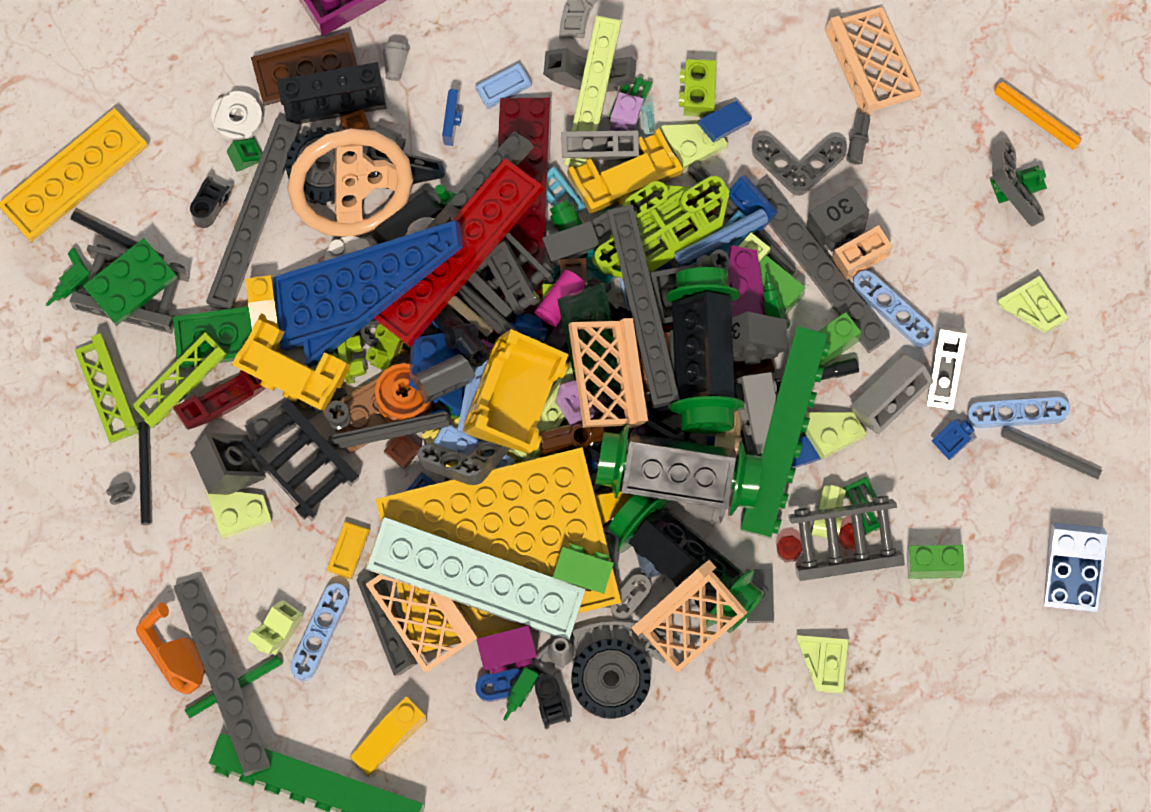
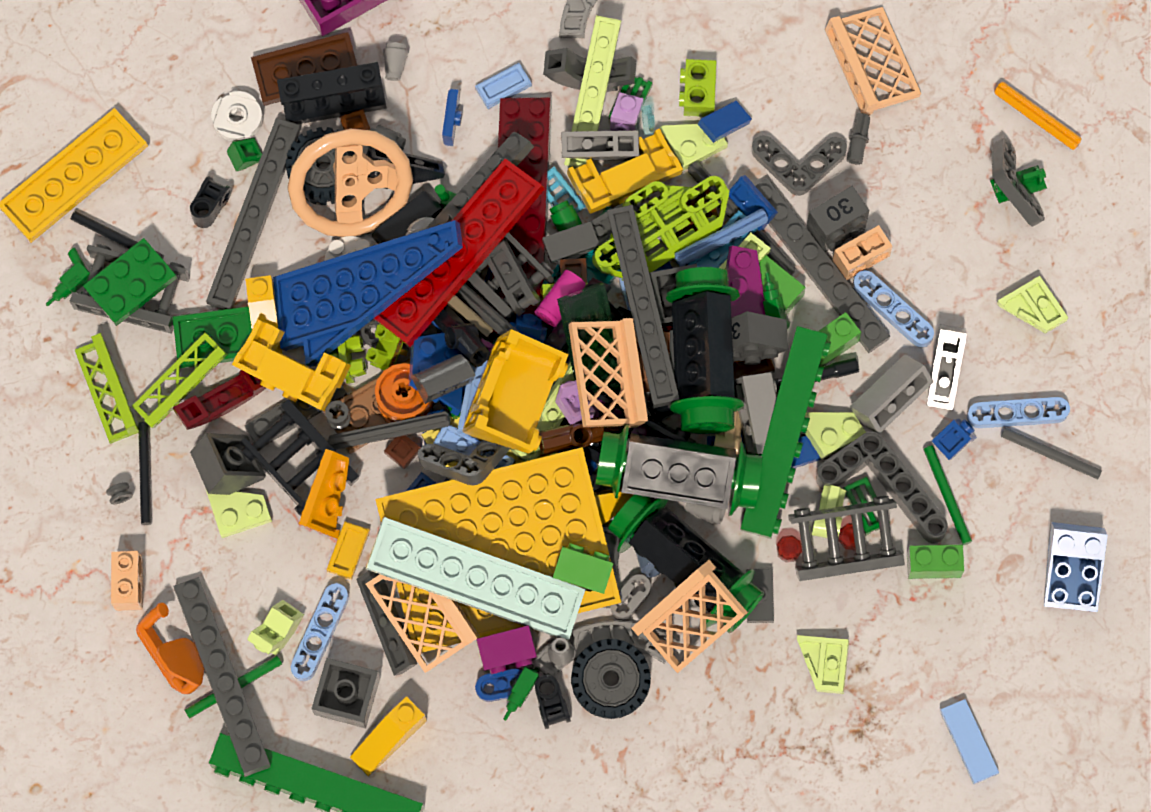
(126, 580): none -> light nougat brick
(324, 498): none -> light orange wing
(346, 693): none -> dark grey brick
(717, 259): dark grey bush -> none
(887, 479): none -> dark grey beam
(947, 495): none -> green bar
(969, 741): none -> light blue tile

